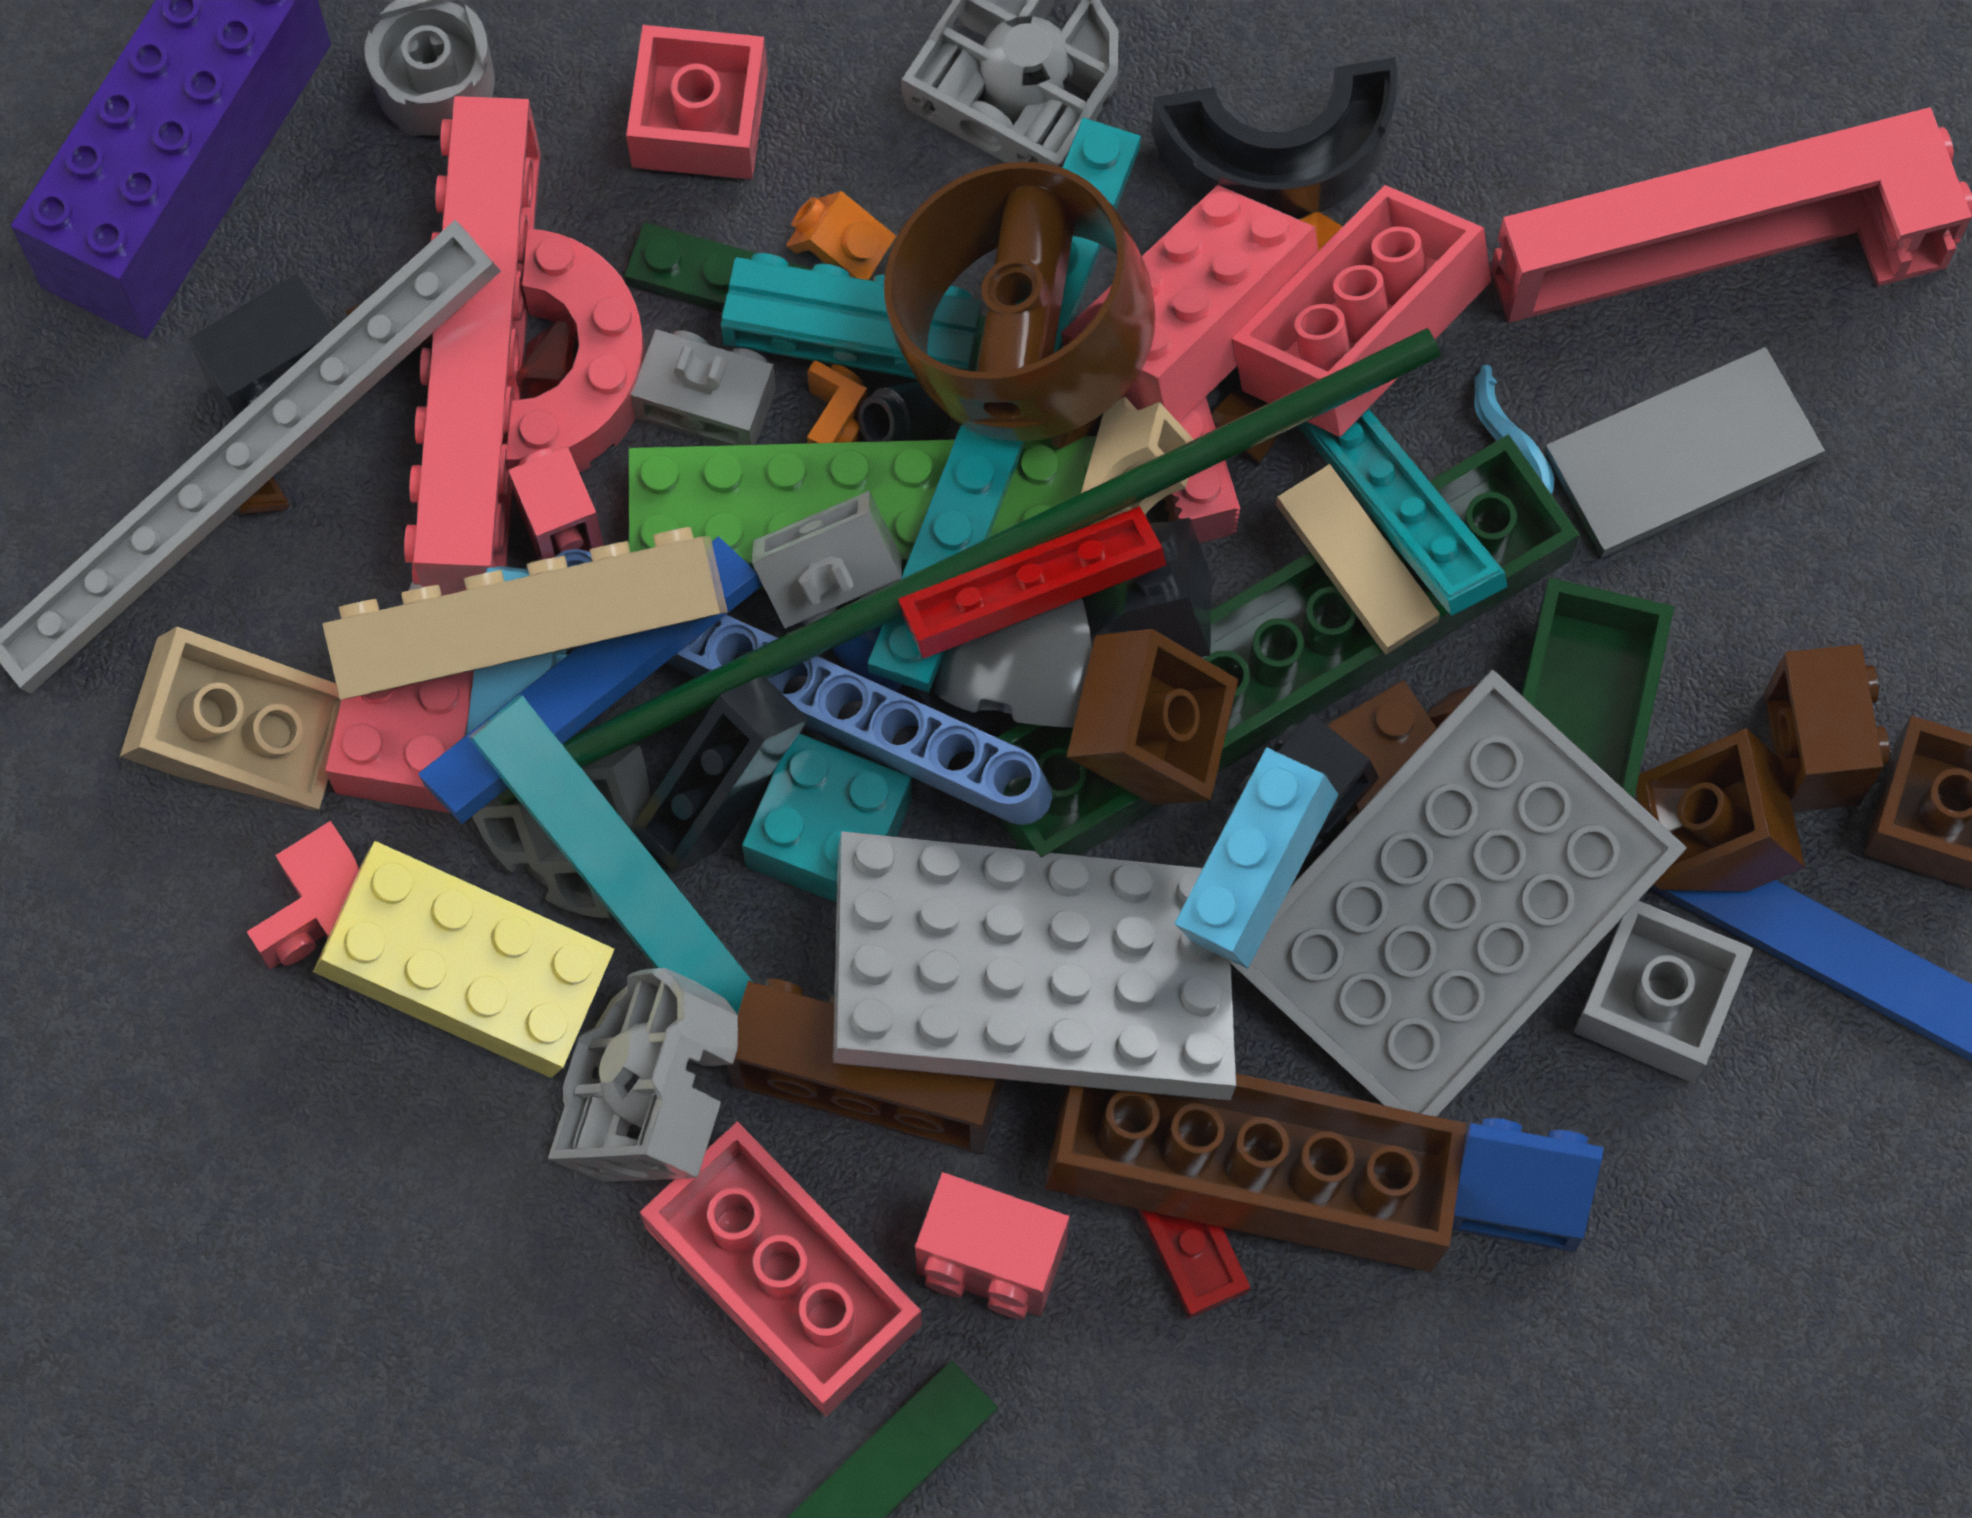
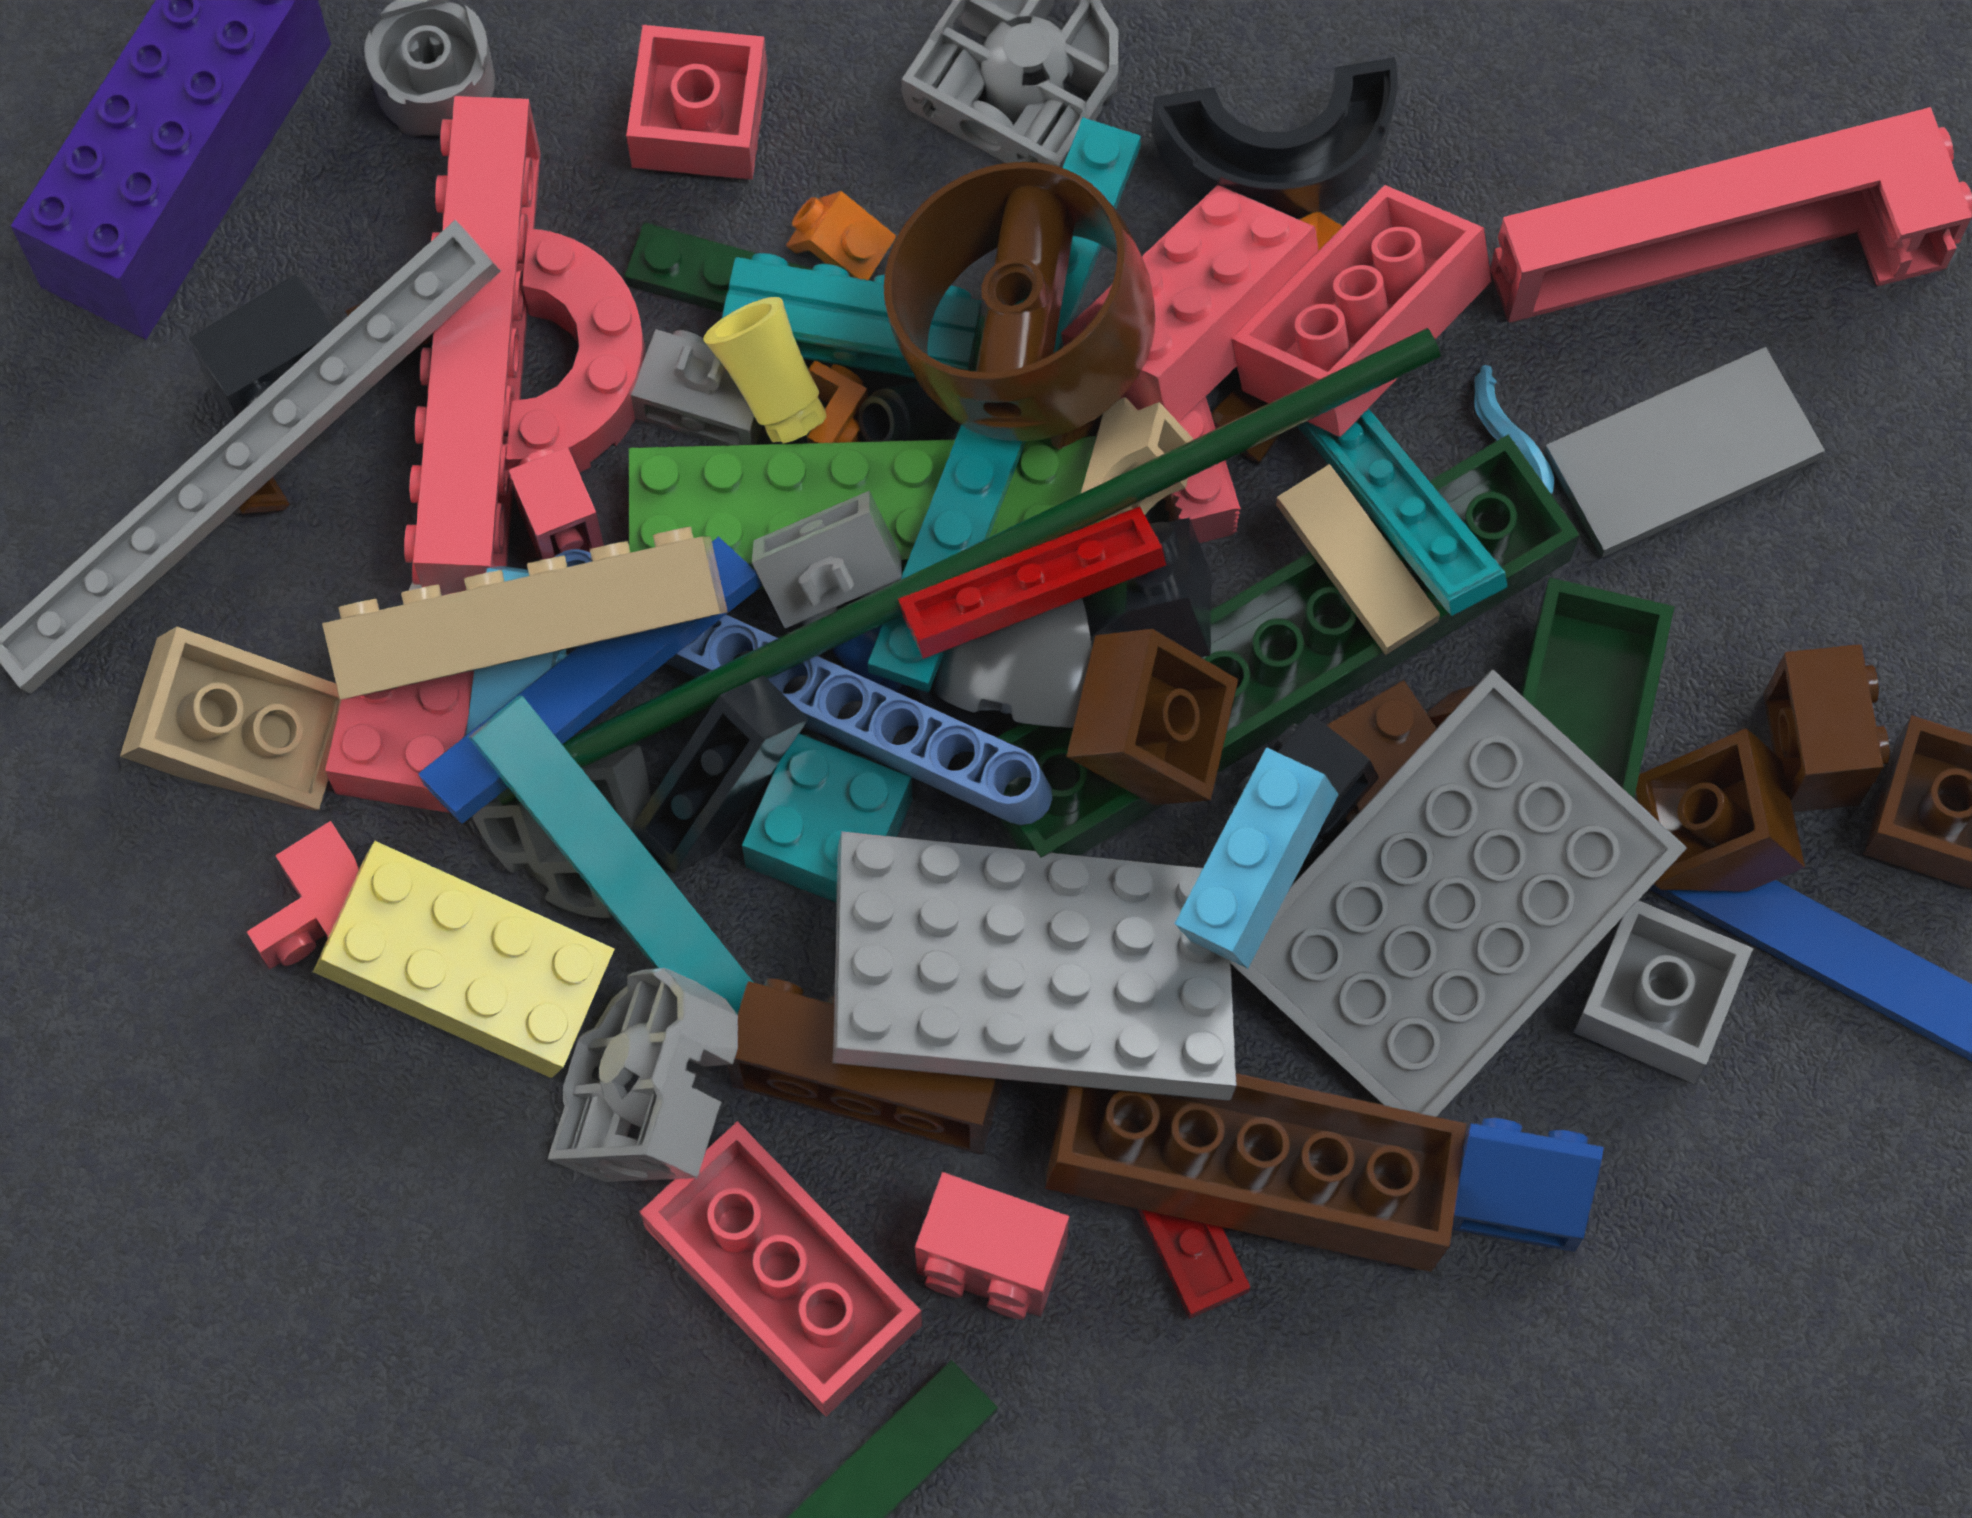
(546, 361): clear red slope -> none
(768, 368): none -> light yellow plant

